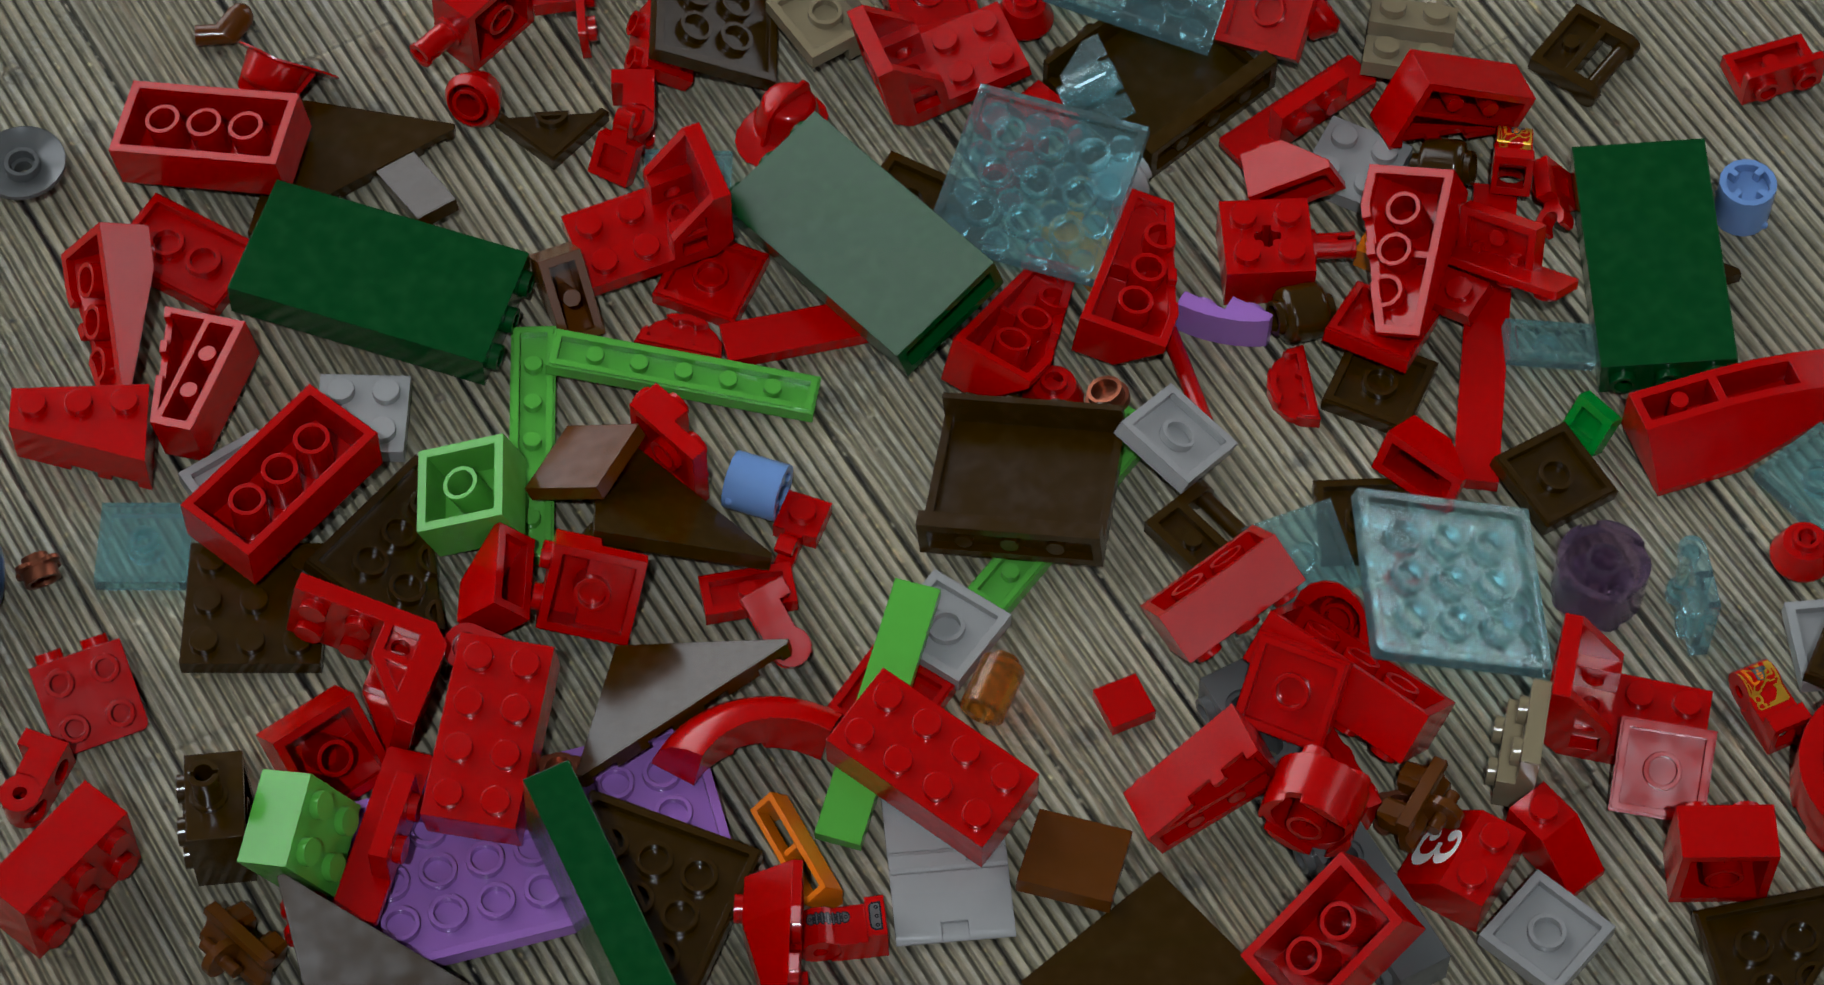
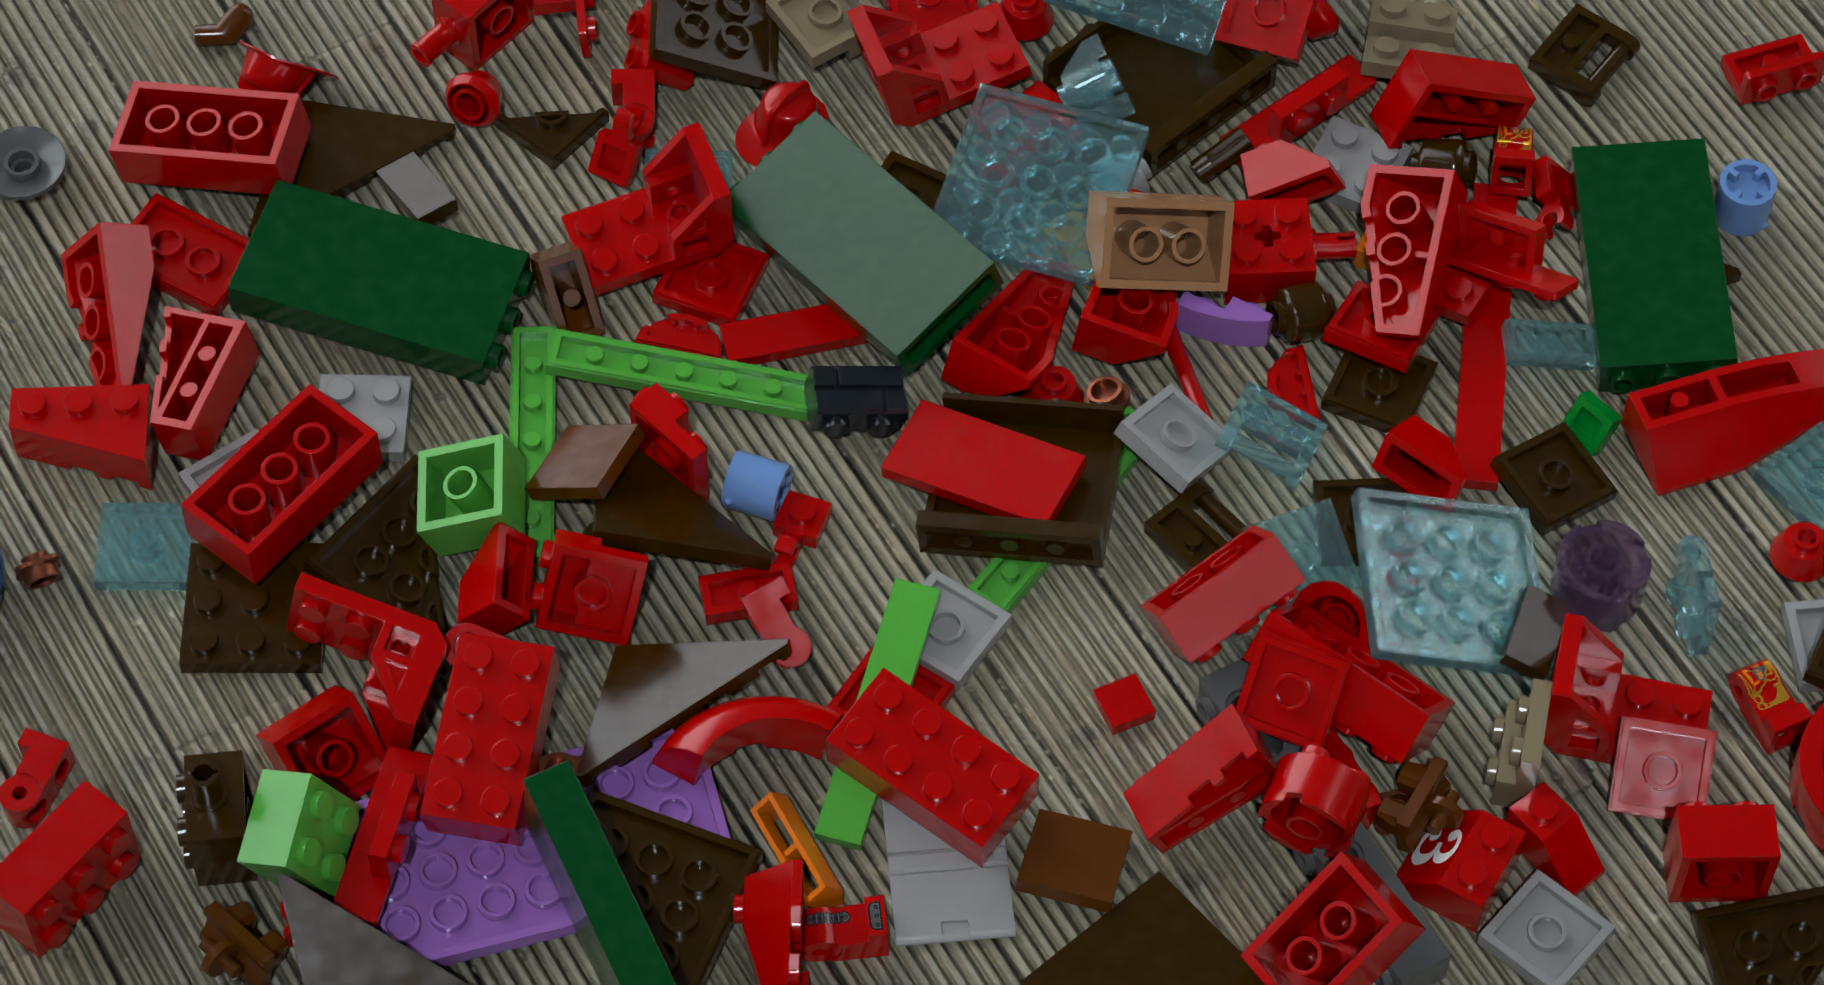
(88, 693): red bracket -> none
(855, 399): none -> black brick
(982, 464): none -> red tile
(992, 687): clear orange brick -> none
(1160, 240): none -> medium nougat slope
(1221, 155): none -> dark brown piece
(1277, 425): none -> clear light blue plate
(1534, 633): none -> dark brown tile

